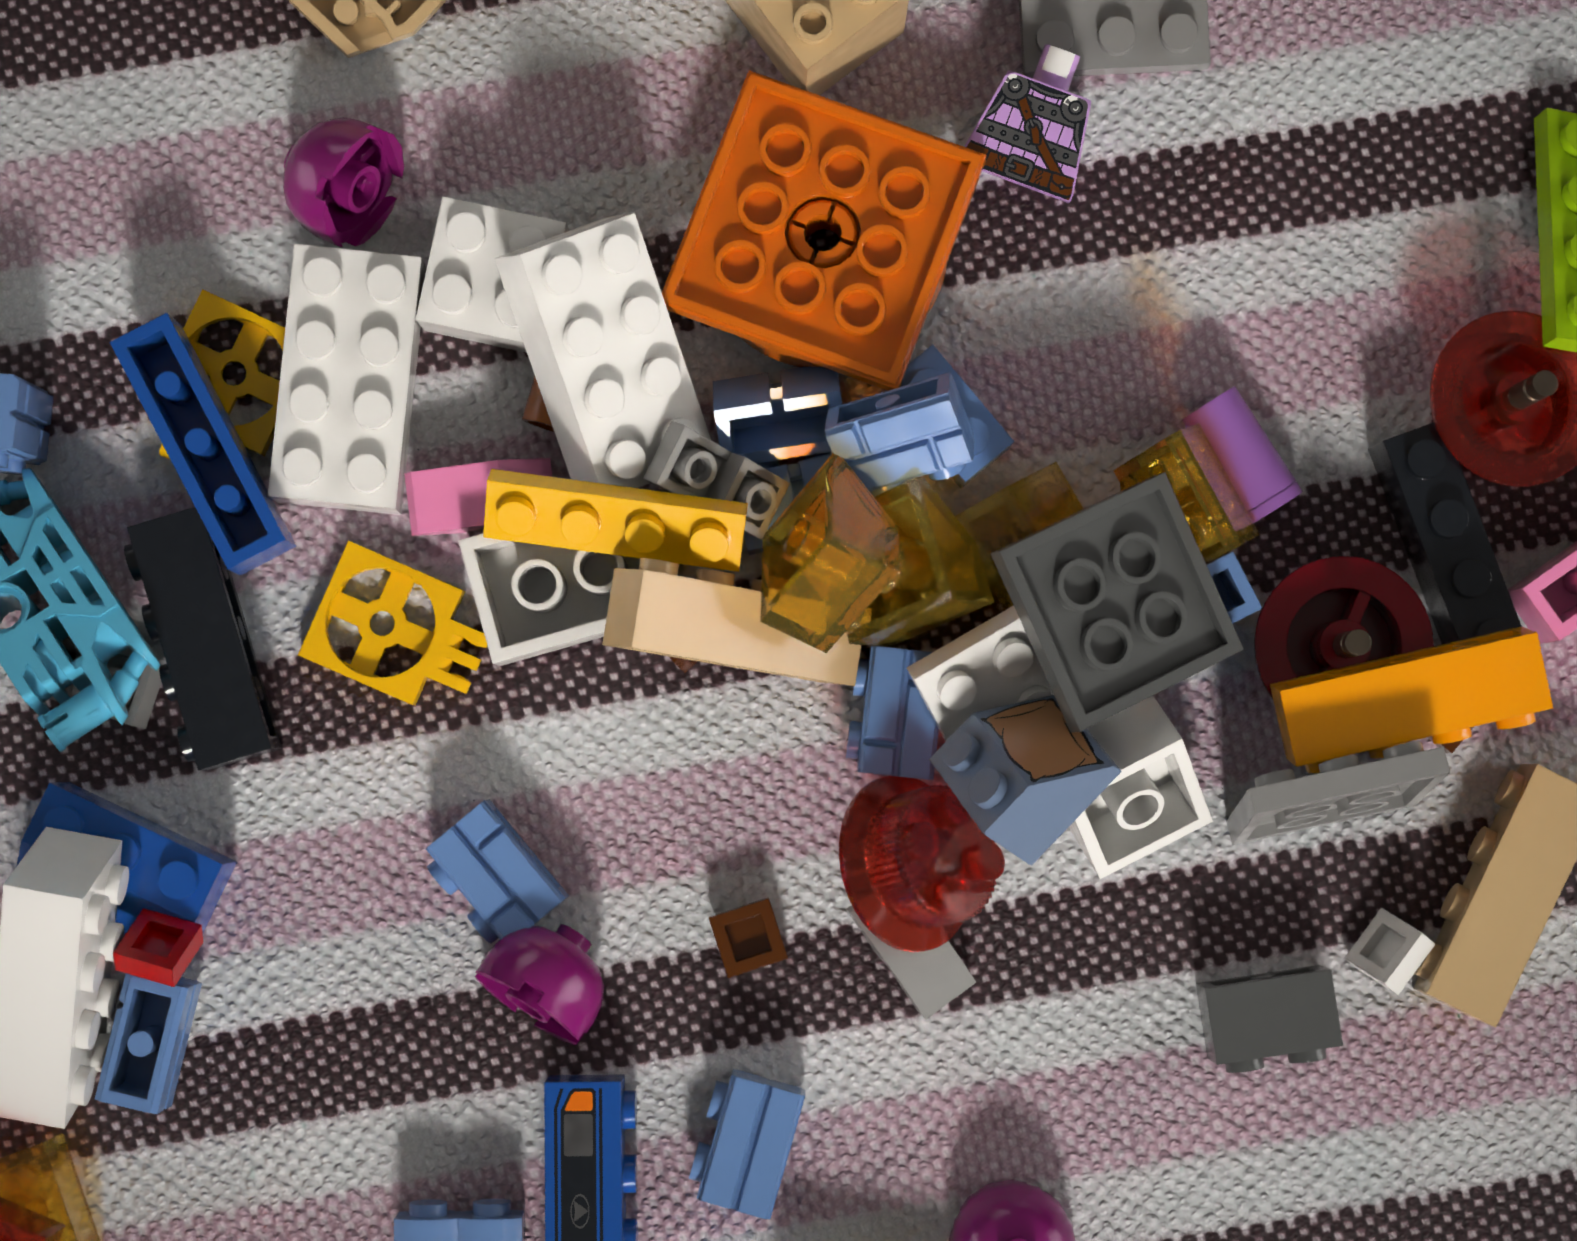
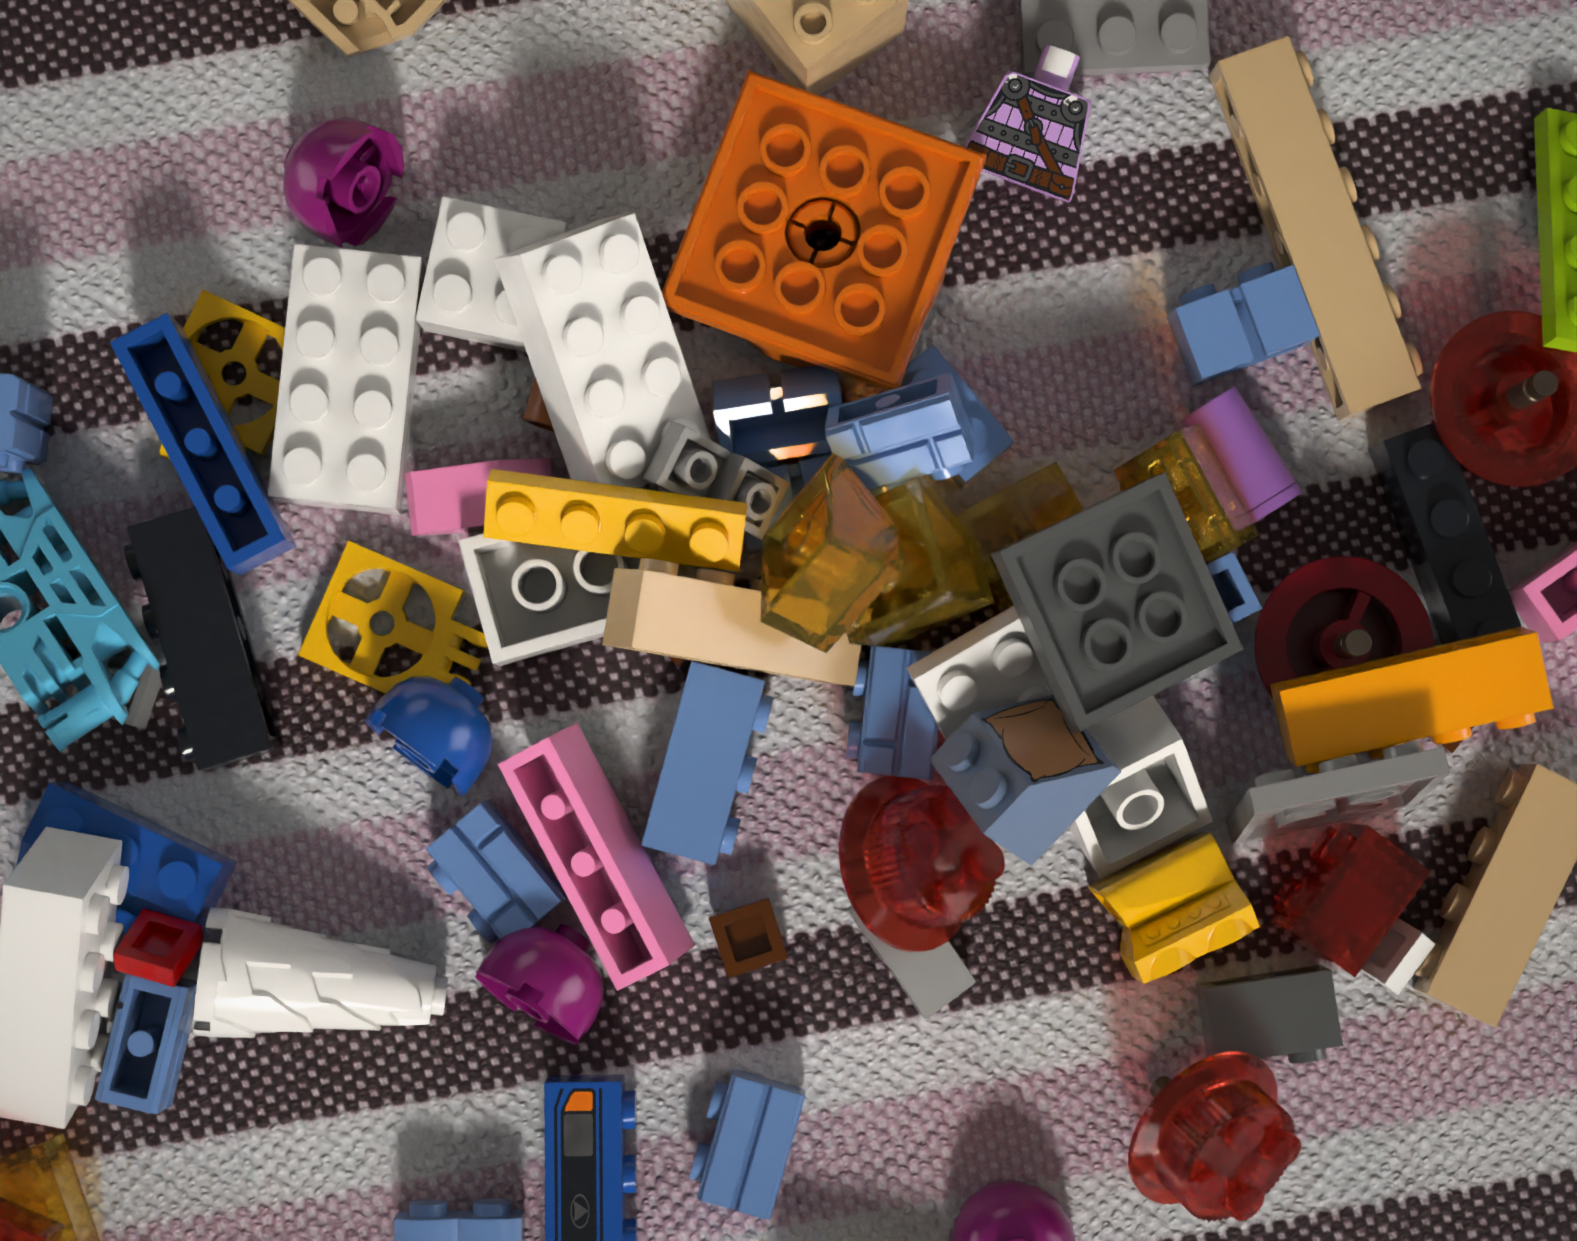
(296, 980): none -> white cone
(437, 728): none -> blue cylinder
(597, 856): none -> bright pink brick
(707, 764): none -> medium blue brick
(1175, 907): none -> yellow piece
(1213, 1138): none -> clear red piece
(1242, 324): none -> medium blue piece
(1315, 226): none -> tan brick
(1347, 896): none -> clear red brick

